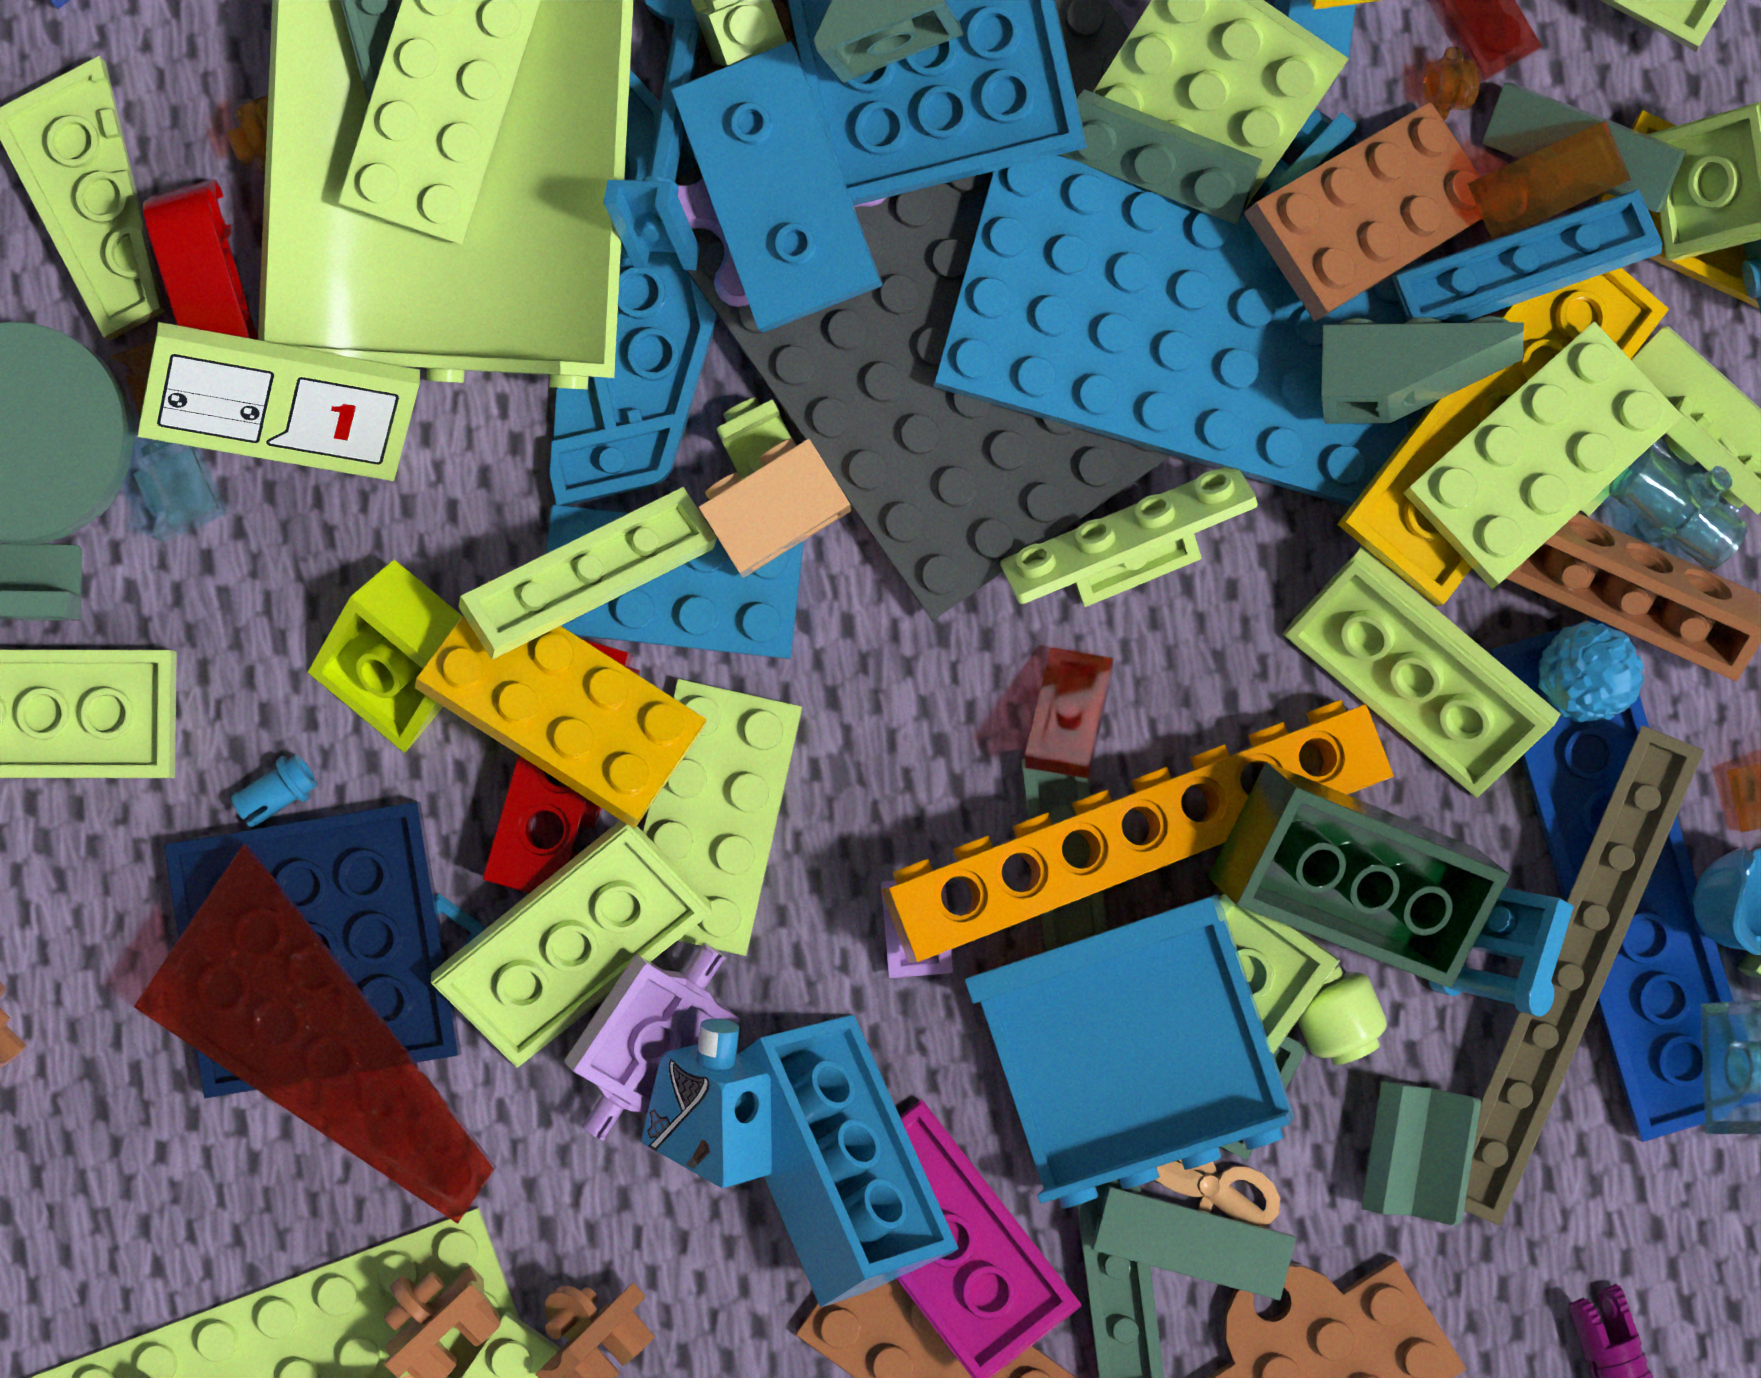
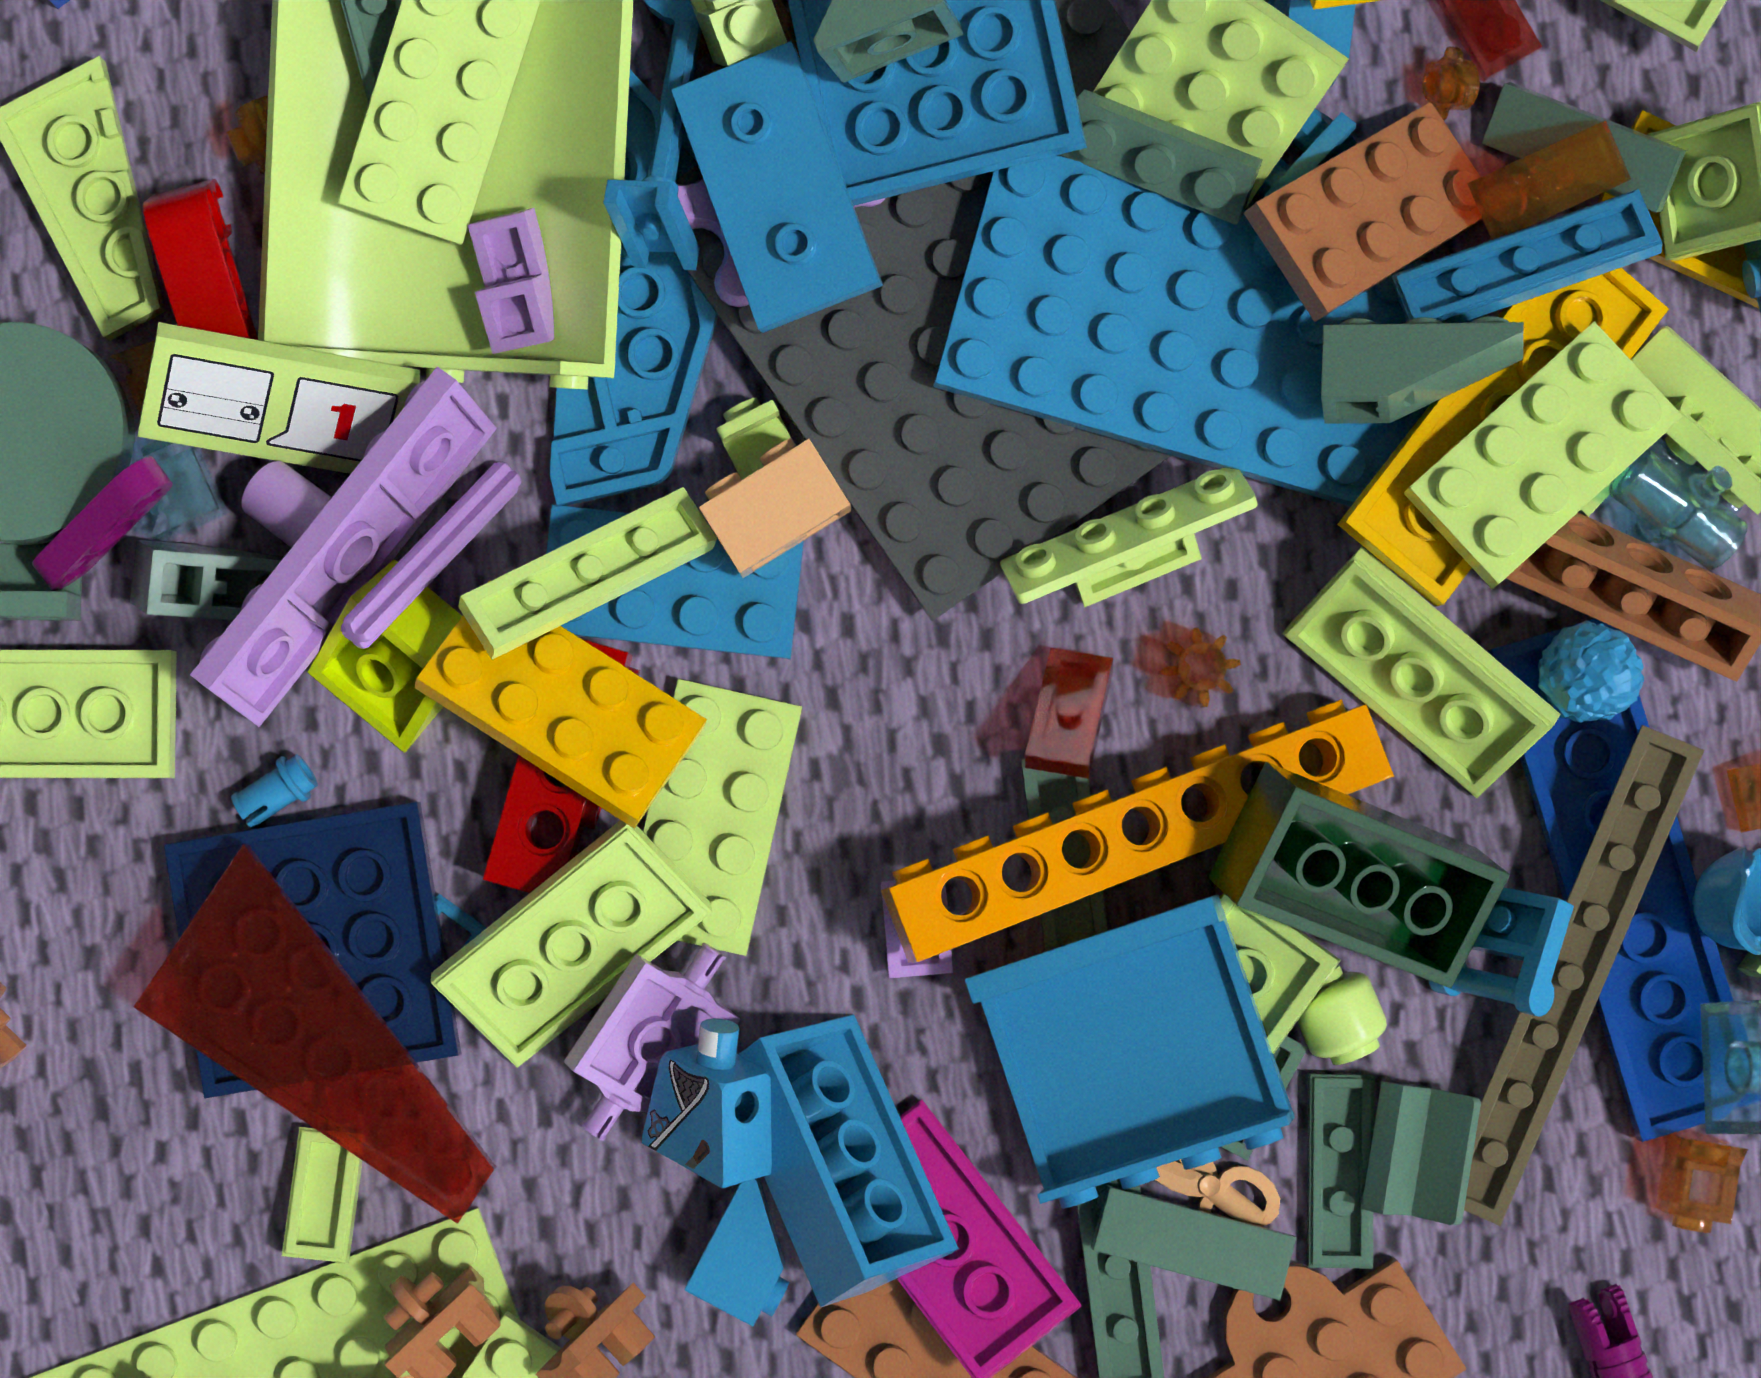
(102, 523): none -> magenta beam
(196, 579): none -> sand green slope
(322, 1199): none -> yellowish green tile
(337, 541): none -> lavender plate
(430, 555): none -> lavender axle
(516, 280): none -> lavender slope
(742, 1259): none -> dark azure slope
(1217, 667): none -> clear orange gear
(1337, 1170): none -> sand green tile
(1699, 1181): none -> clear orange window

